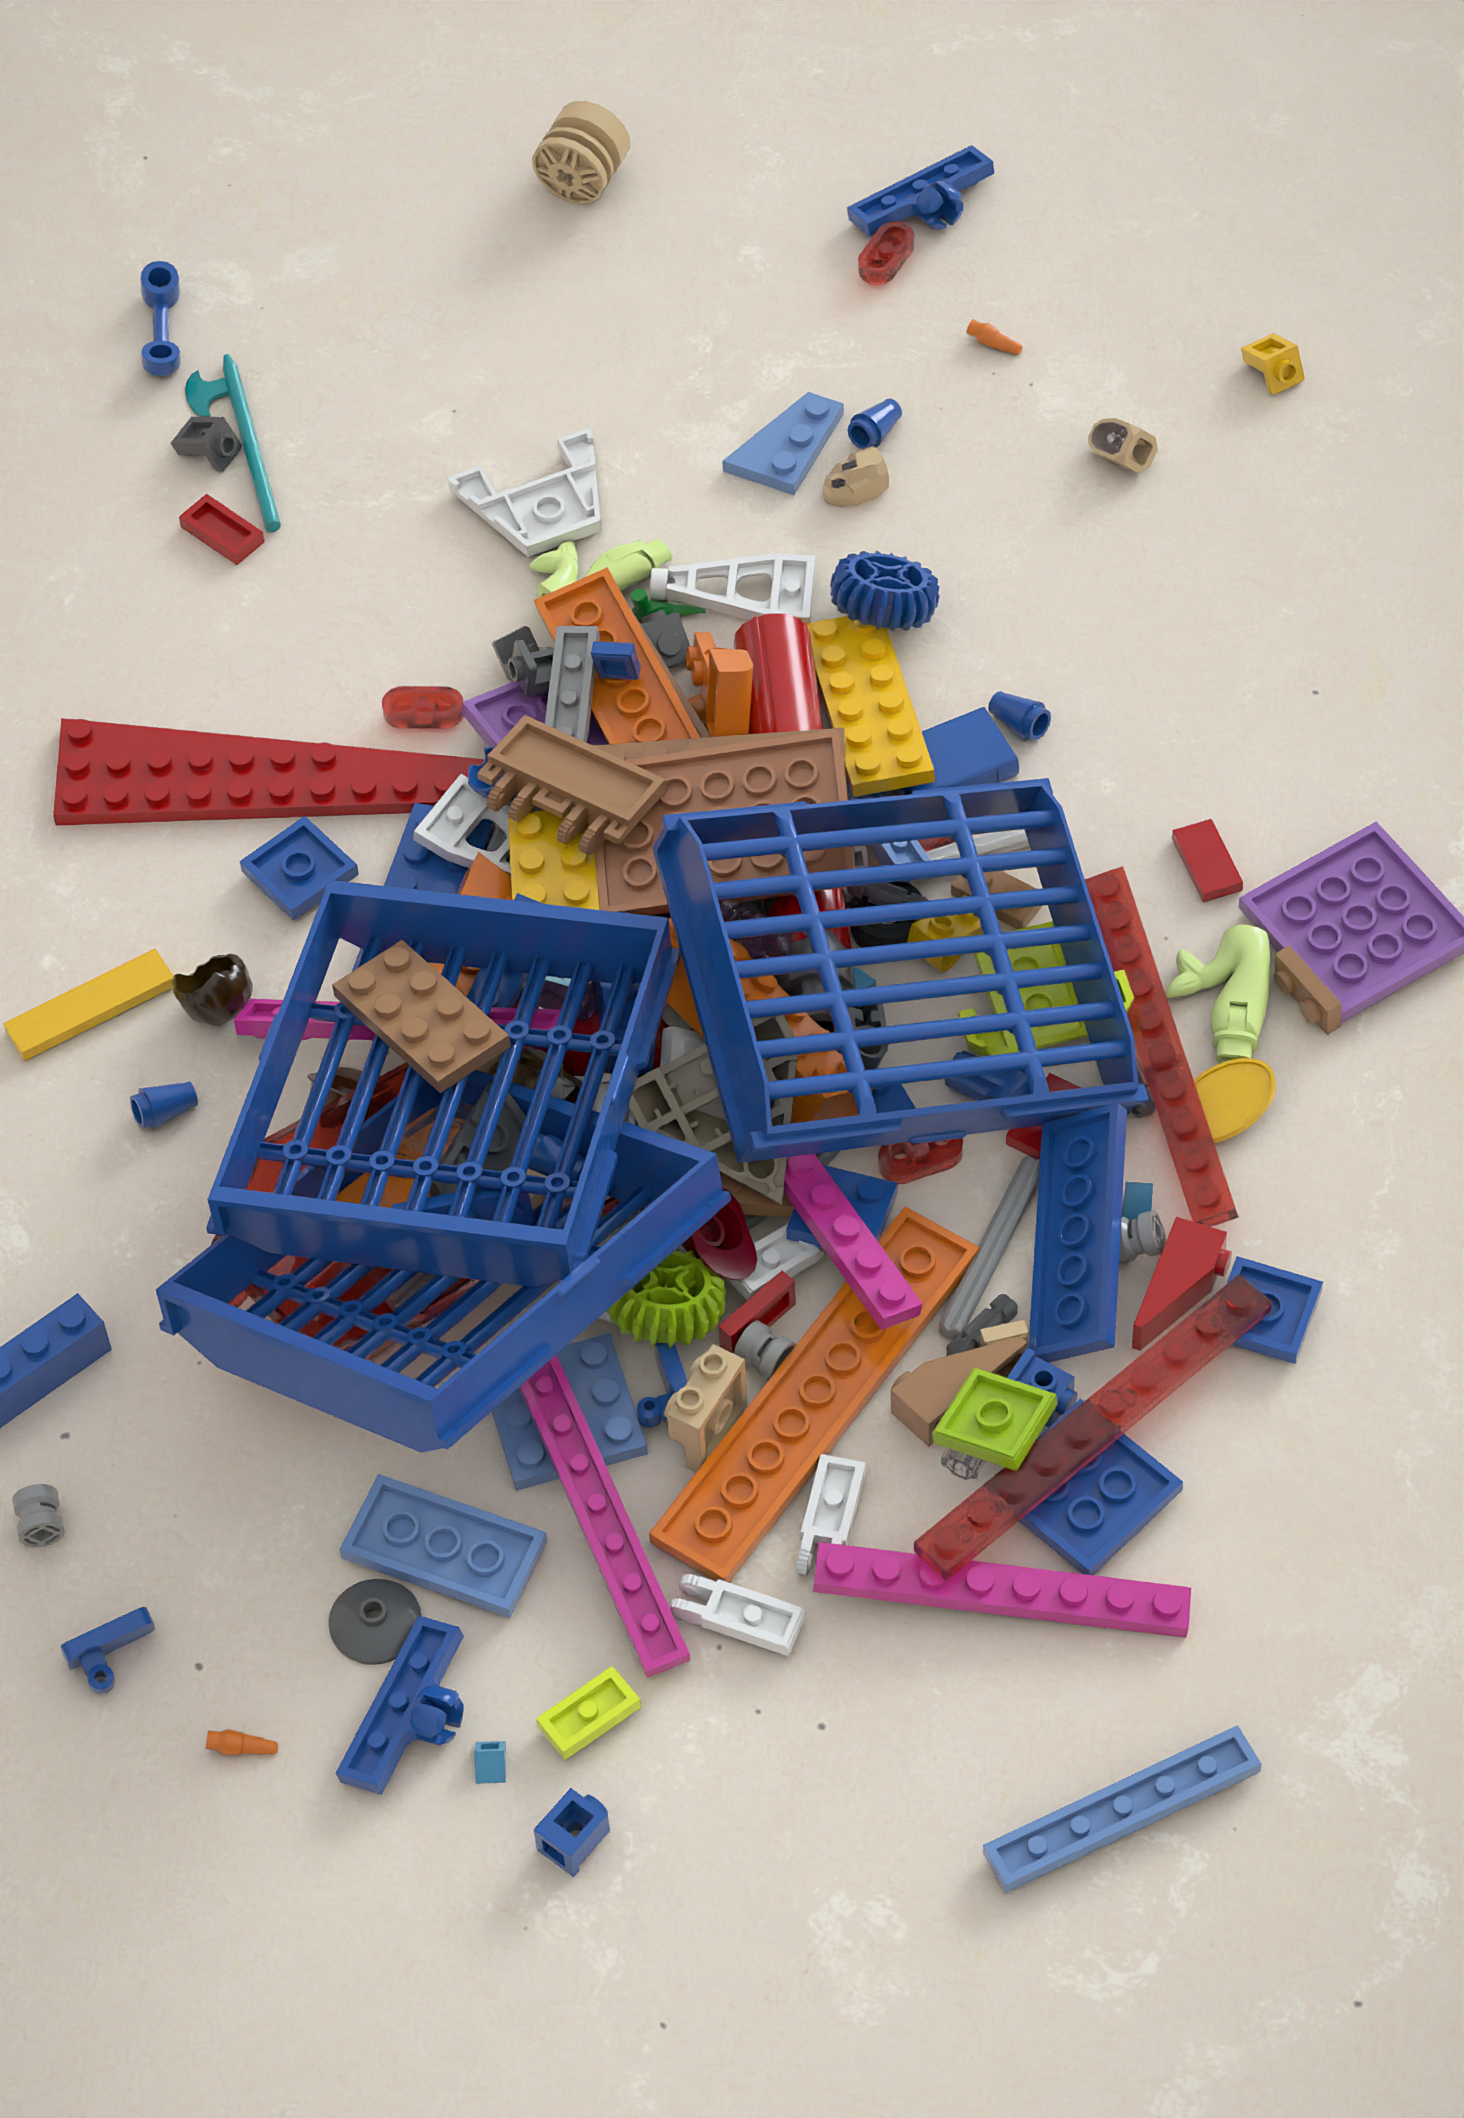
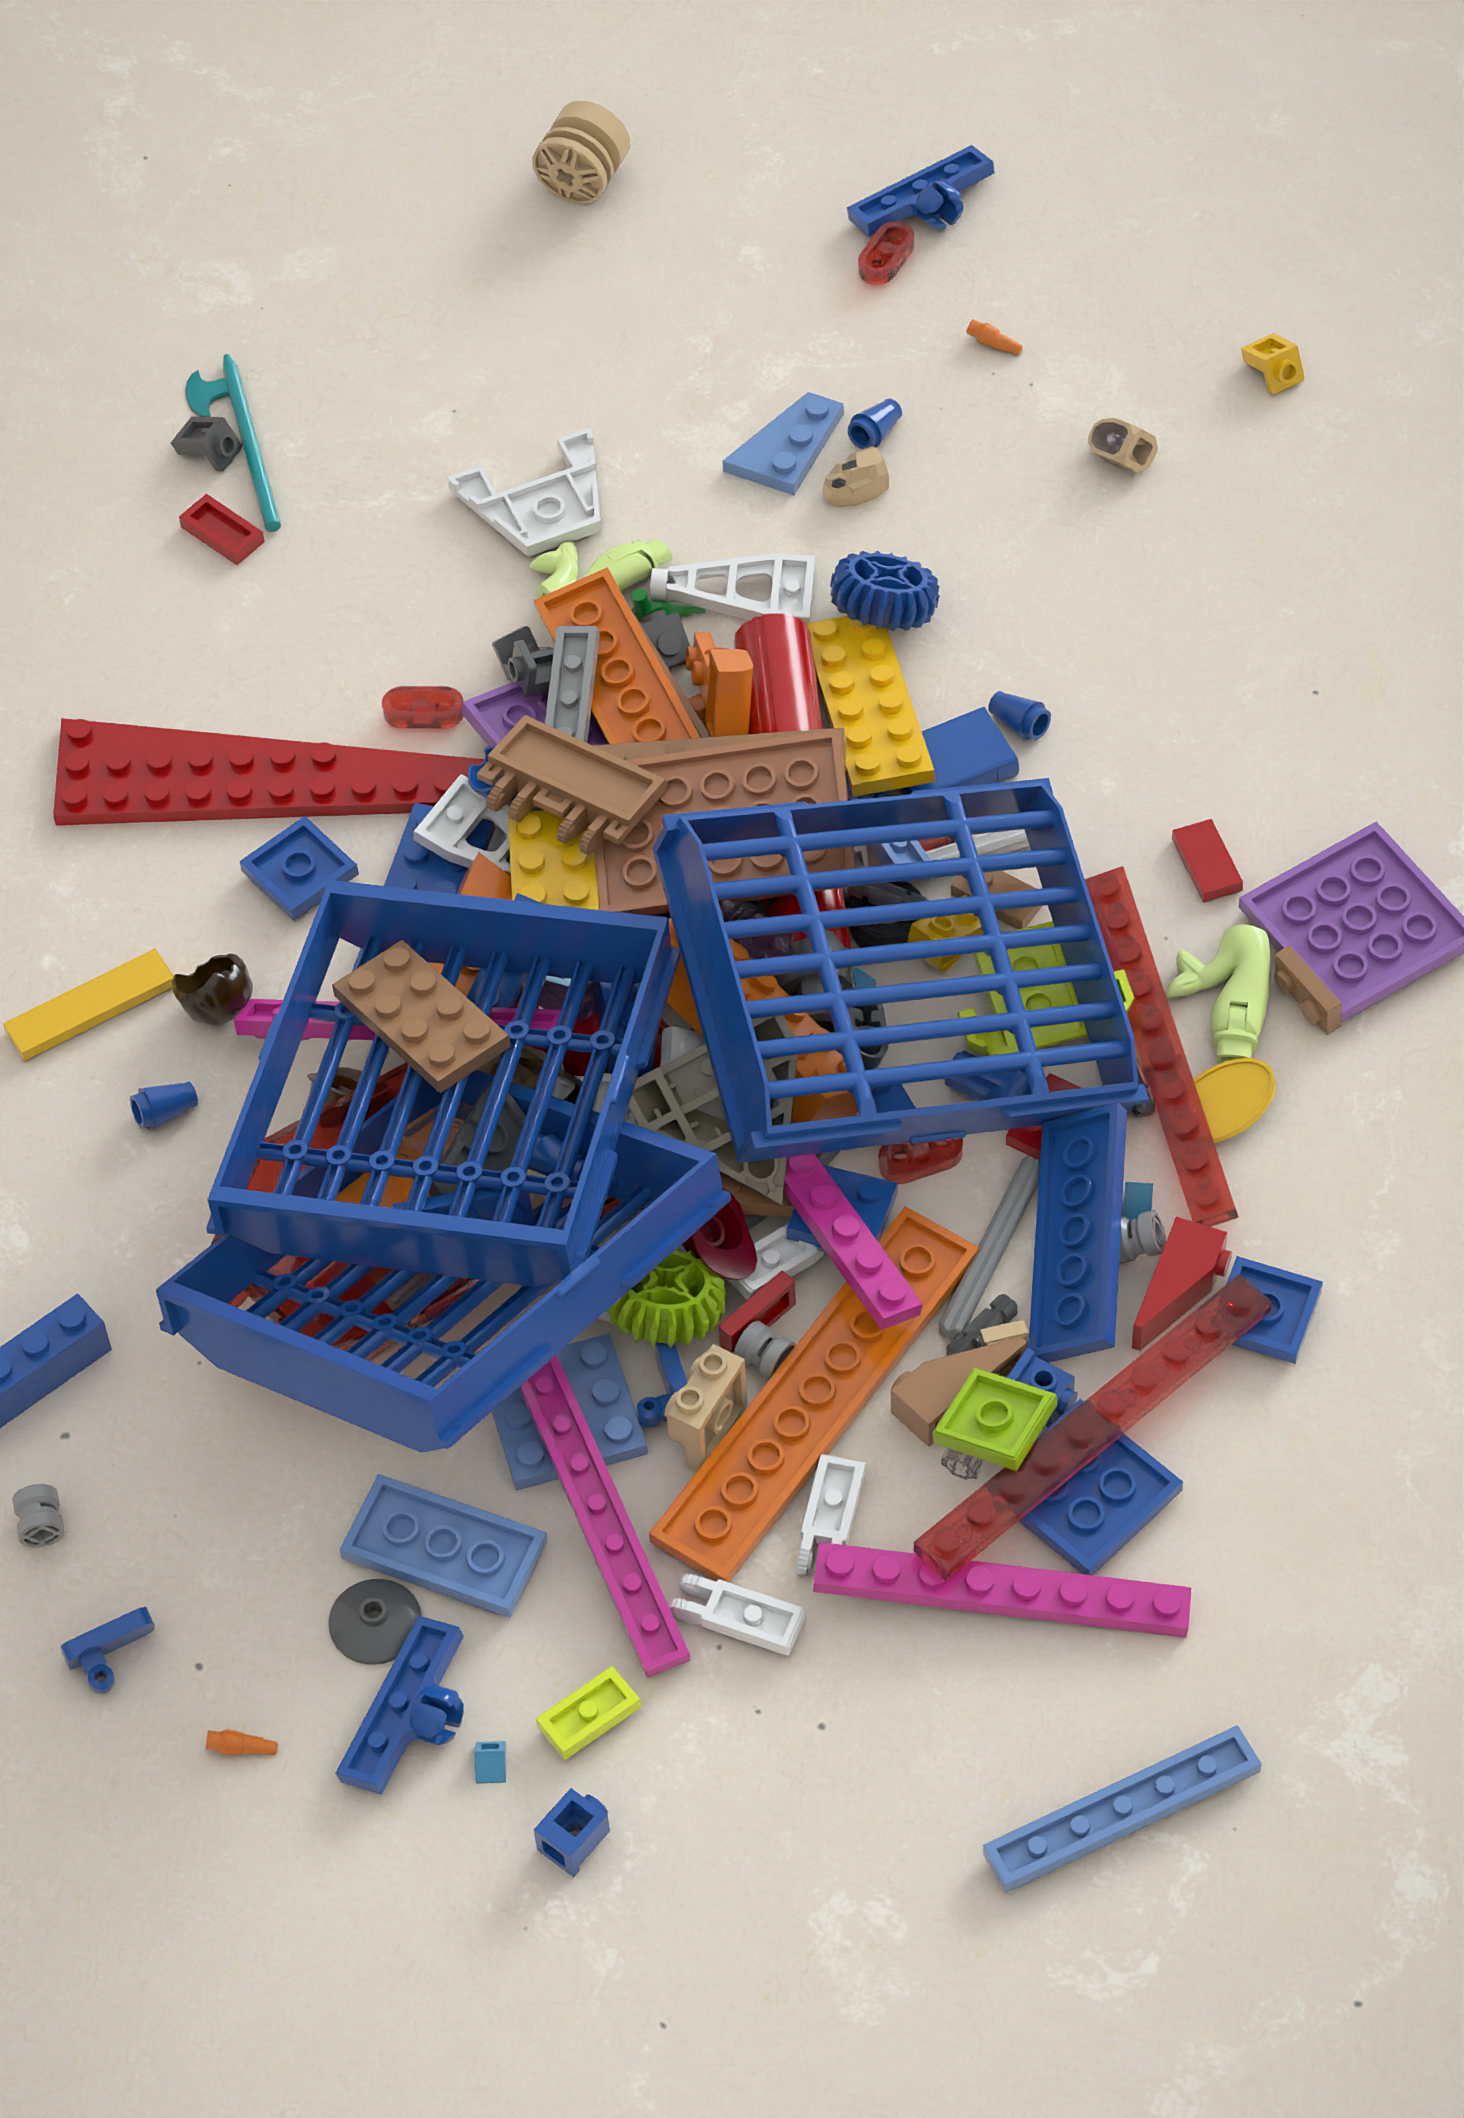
(160, 292): blue piece -> none
(615, 660): blue tile -> none

